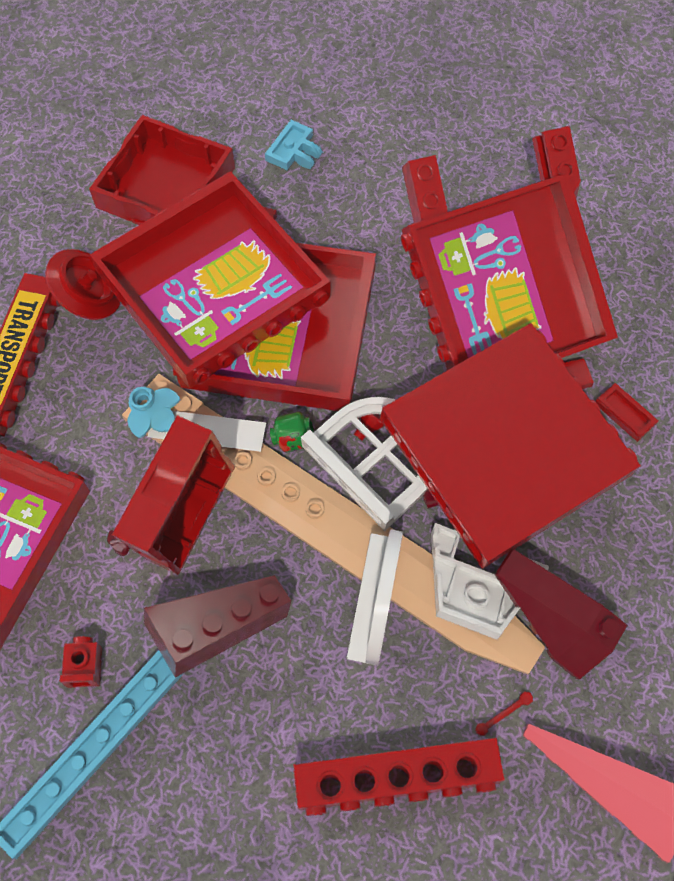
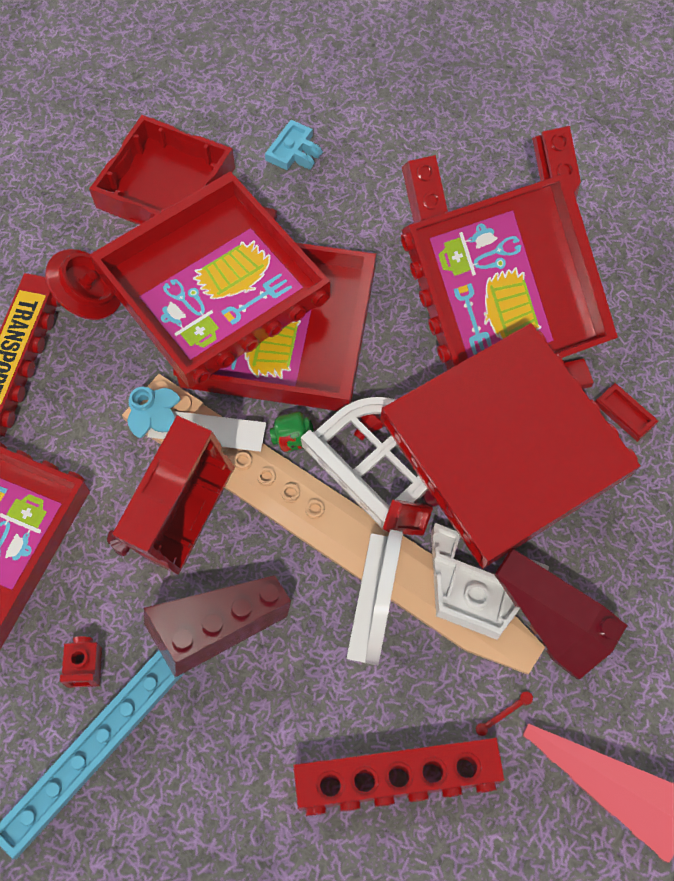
(407, 517): none -> red tile

